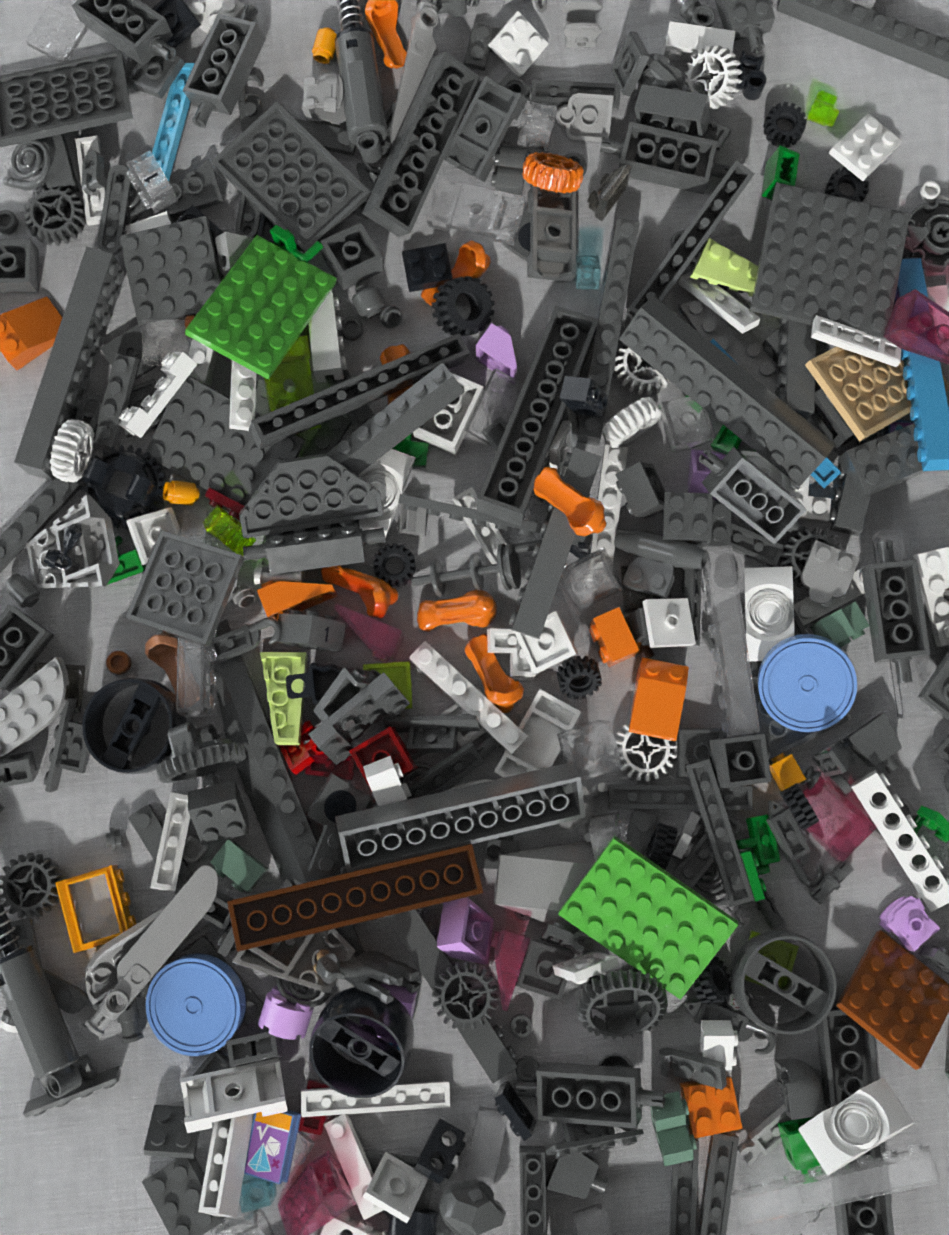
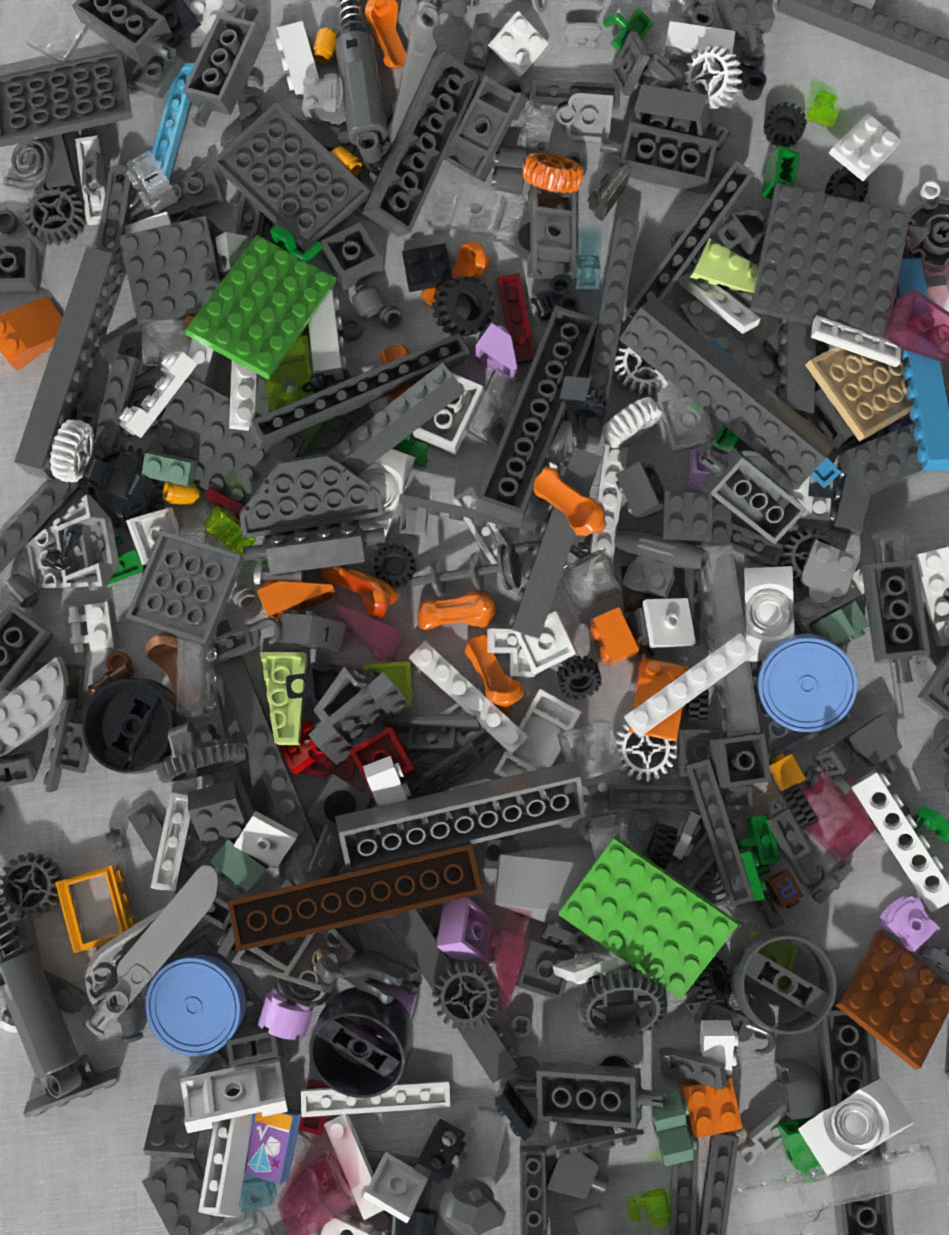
(99, 627): none -> white plate
(117, 674): none -> reddish brown pin
(169, 468): none -> sand green brick
(265, 839): none -> white plate
(297, 56): none -> white brick
(317, 383): none -> black piece
(348, 160): none -> light orange brick
(516, 317): none -> dark red plate
(546, 300): none -> black piece
(637, 22): none -> green plate
(655, 1205): none -> clear neon green piece
(689, 685): none -> white plate
(698, 708): none -> black tyre
(745, 230): none -> dark grey piece
(784, 889): none -> reddish brown brick

